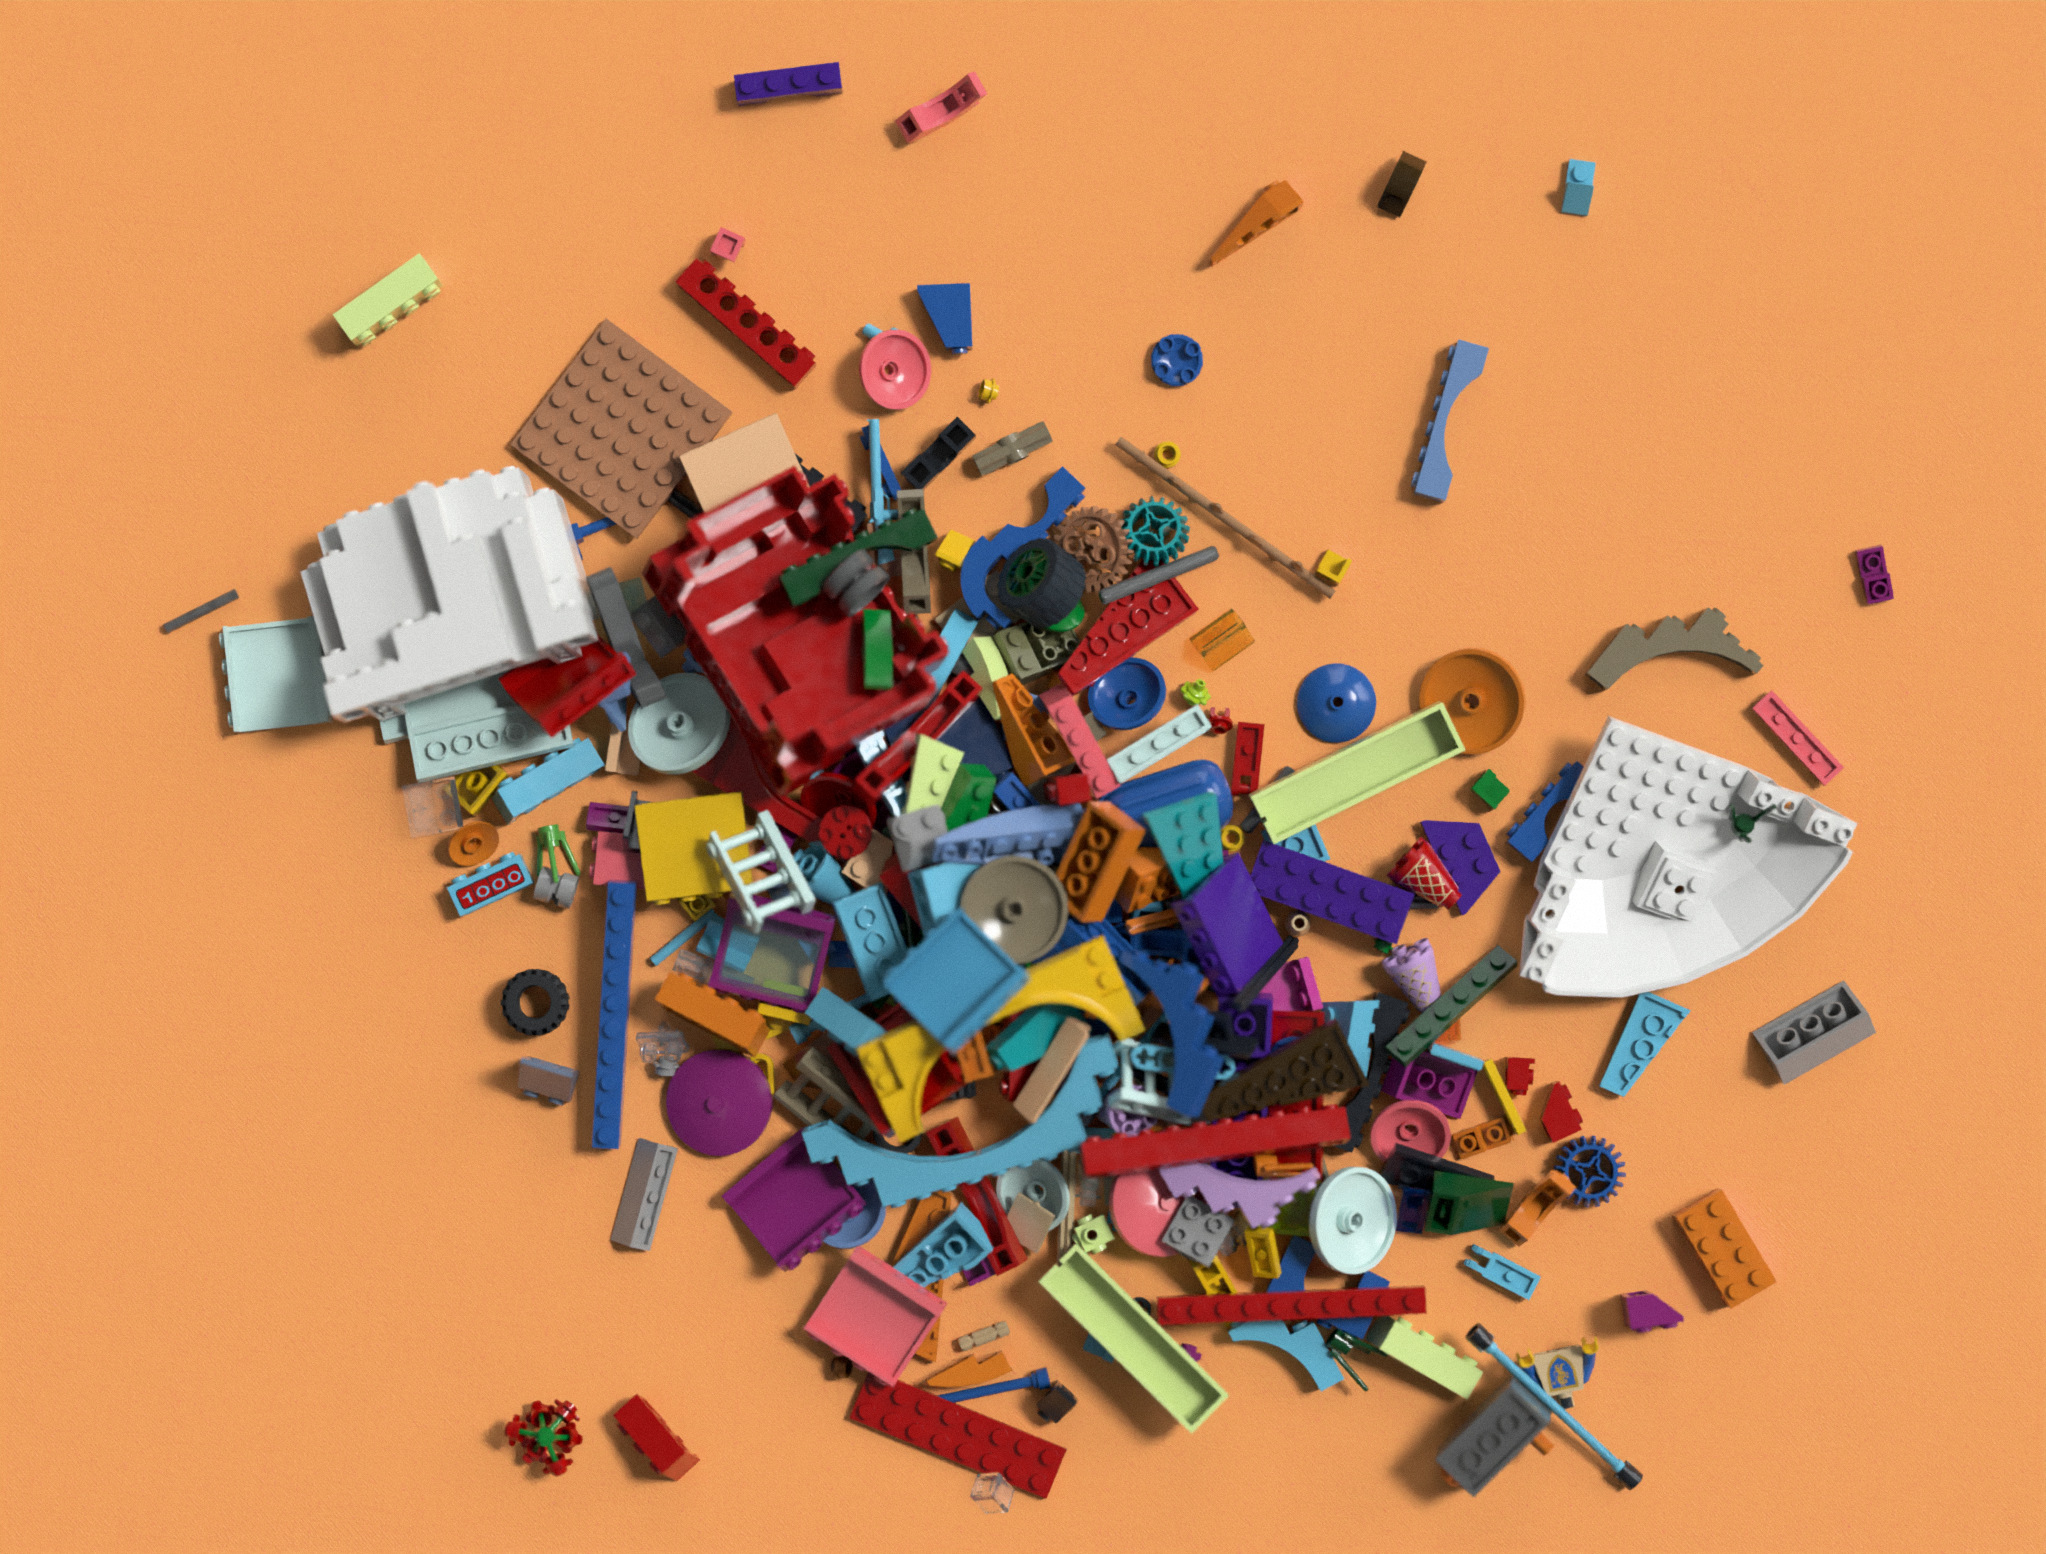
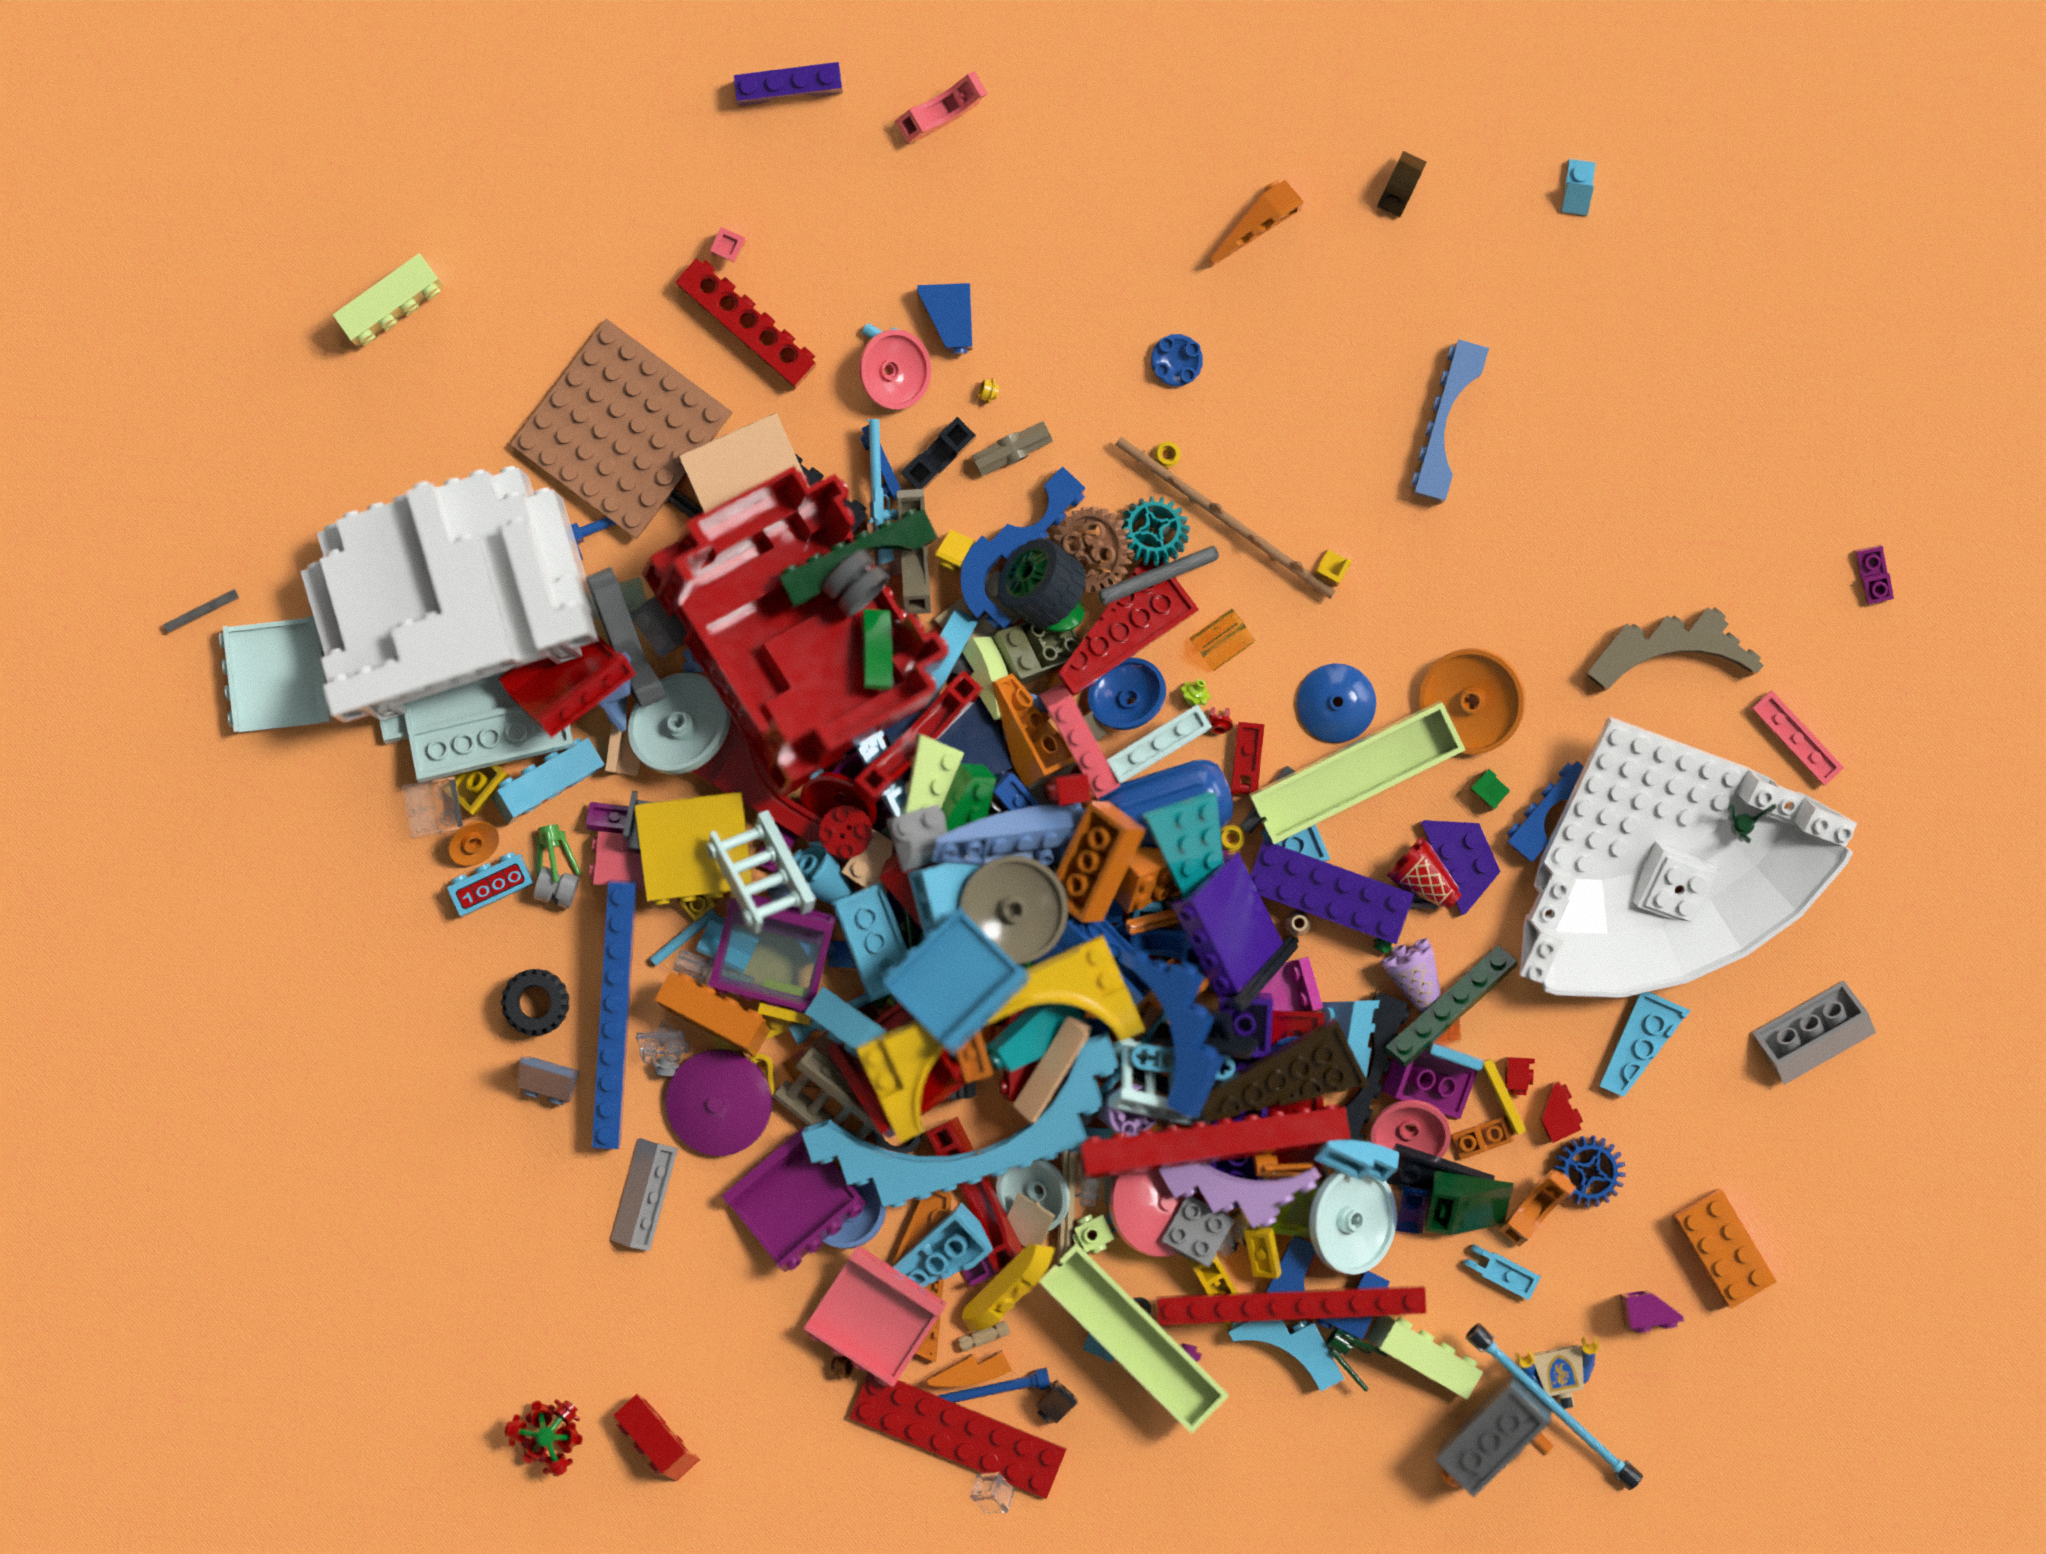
(1008, 1287): none -> yellow brick
(1359, 1158): none -> medium azure slope

